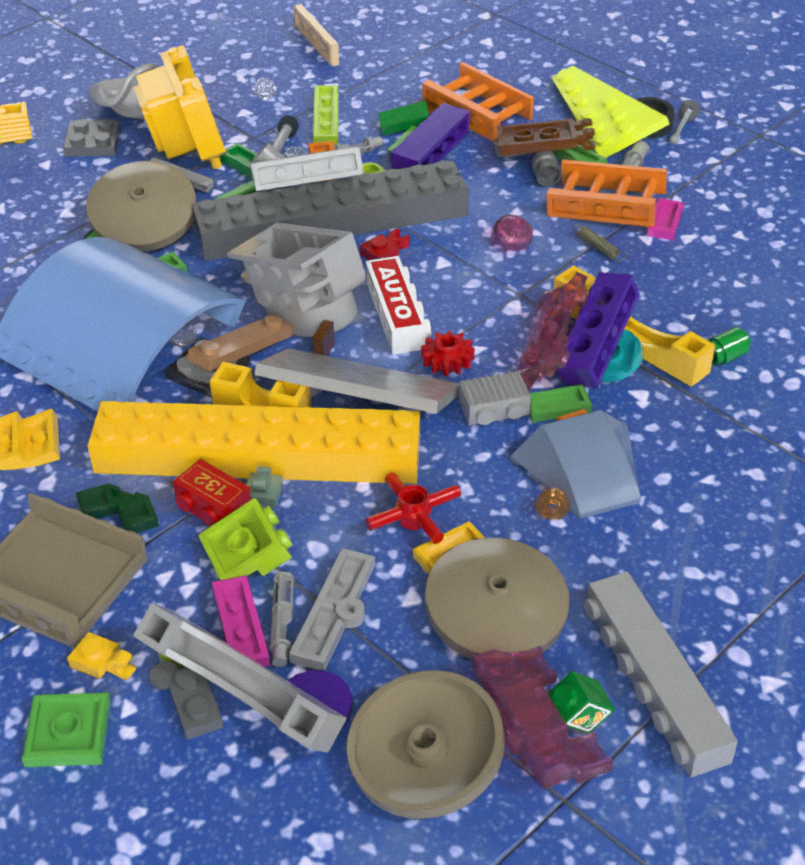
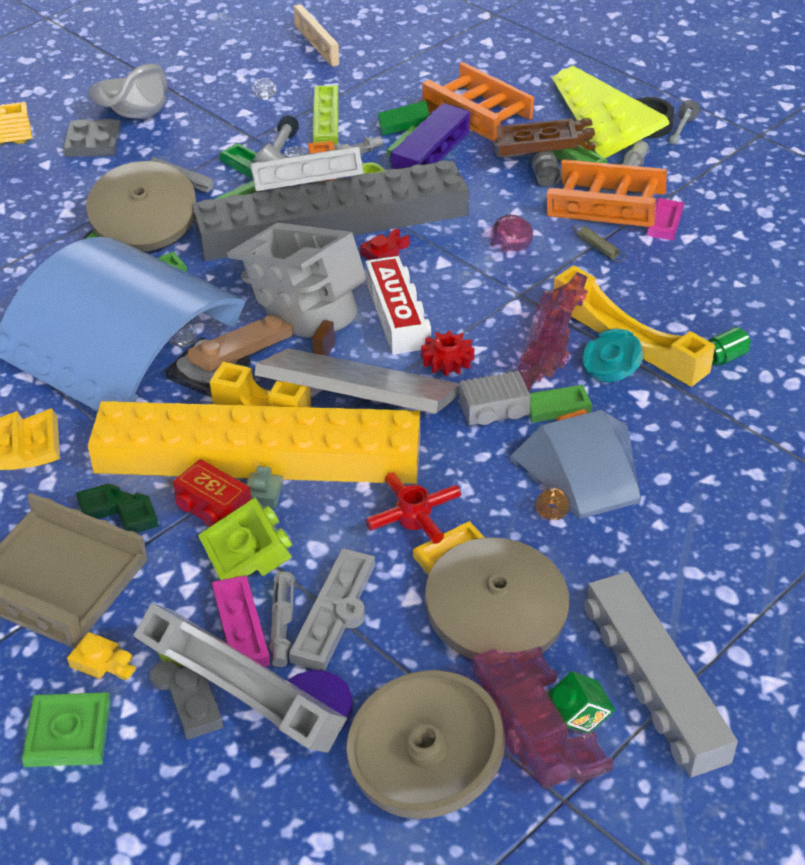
(178, 109): yellow piece -> none
(599, 329): dark purple brick -> none

